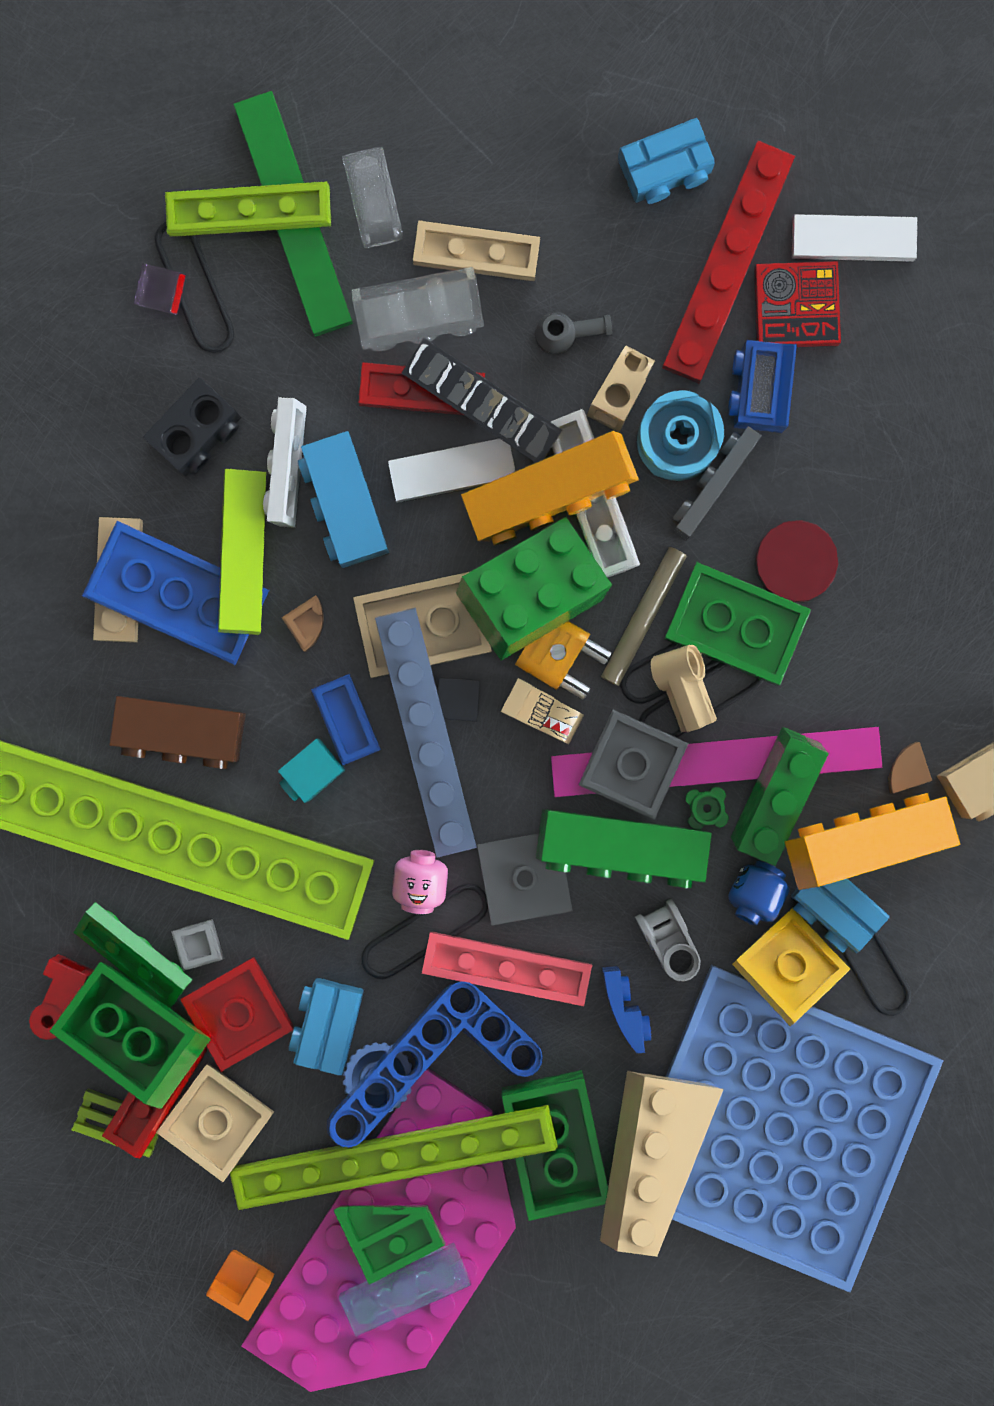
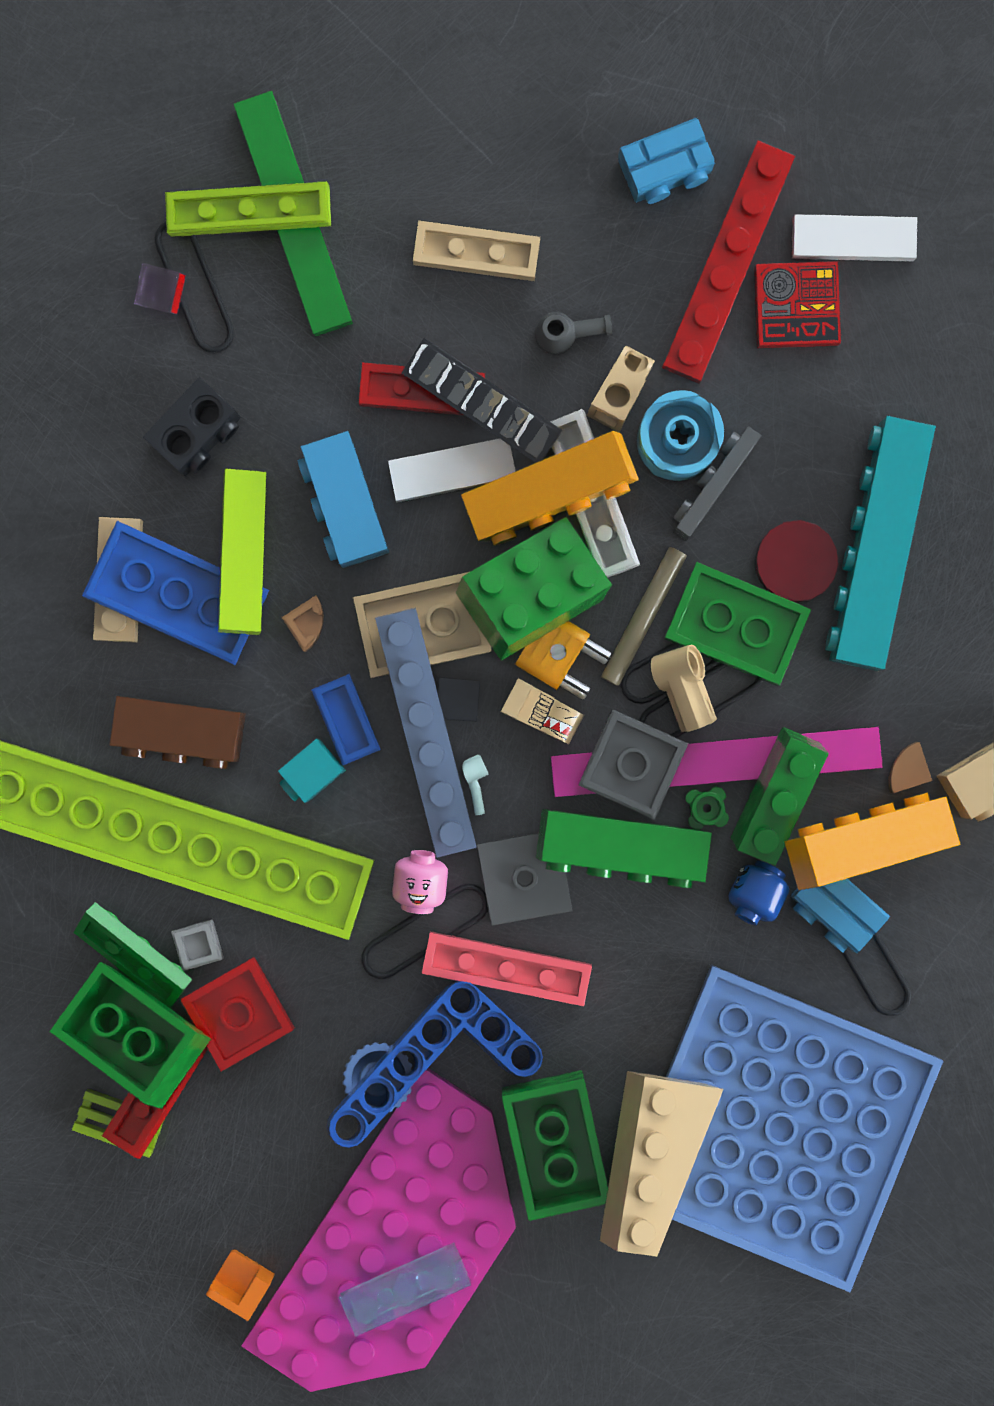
(67, 981): red leg -> none
(215, 1122): tan plate -> none
(282, 462): white plate -> none
(327, 1025): dark azure brick -> none
(373, 197): clear brick -> none
(388, 1236): green wing -> none
(394, 1157): lime tile -> none
(418, 309): clear brick -> none
(473, 770): none -> light aqua hand
(629, 1018): blue slope -> none
(669, 938): light grey piece -> none
(763, 386): blue window -> none
(791, 967): yellow plate -> none
(881, 543): none -> teal brick

